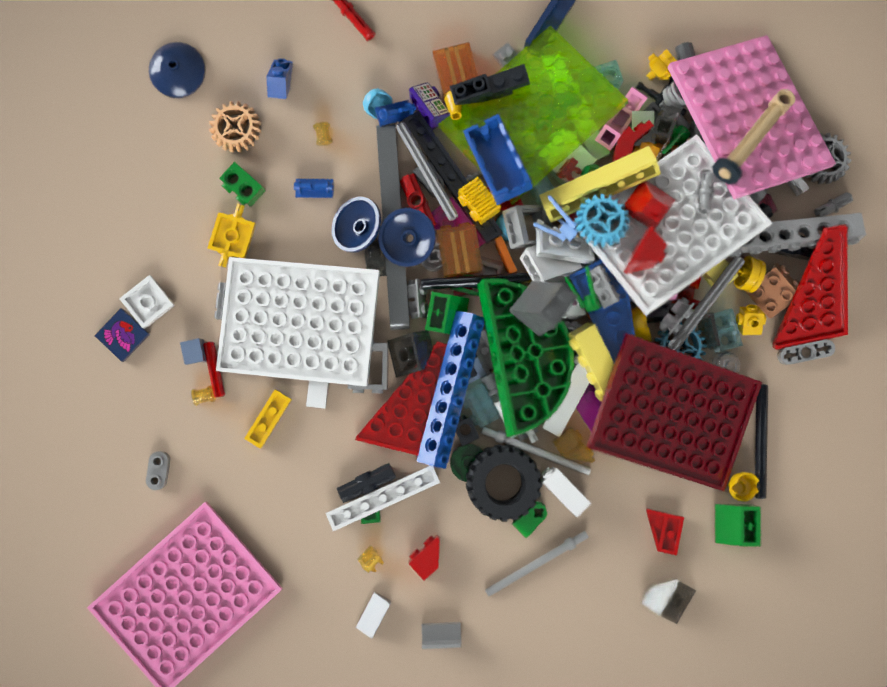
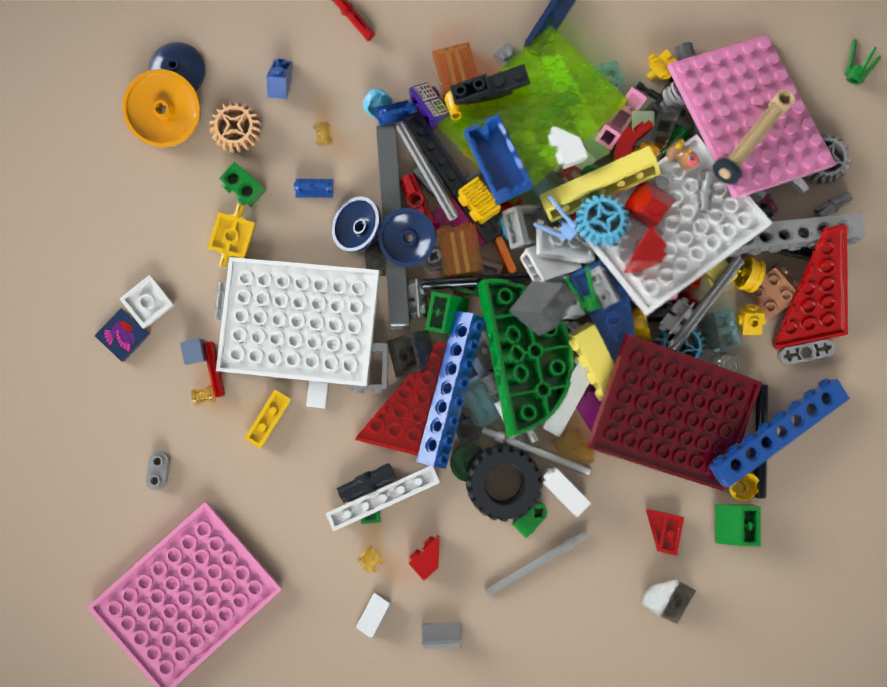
(144, 105): none -> light orange dish
(568, 148): none -> white slope
(684, 155): none -> medium nougat animal
(833, 398): none -> blue brick
(858, 73): none -> green plant

